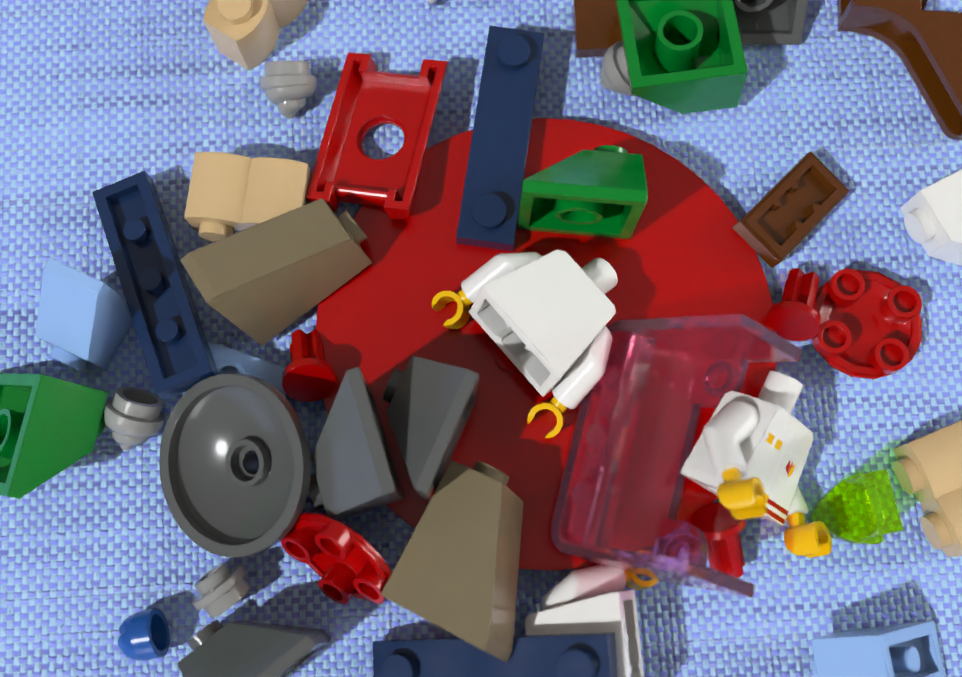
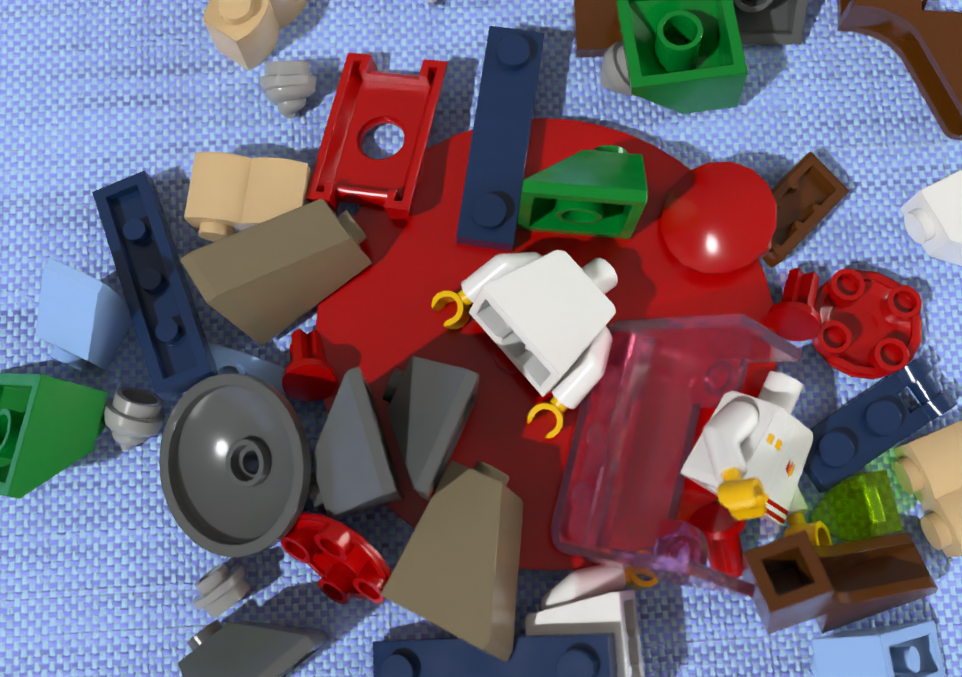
(144, 635): blue hinge -> none
(719, 218): none -> red dish
(834, 581): none -> reddish brown arch
(873, 424): none -> dark blue plate

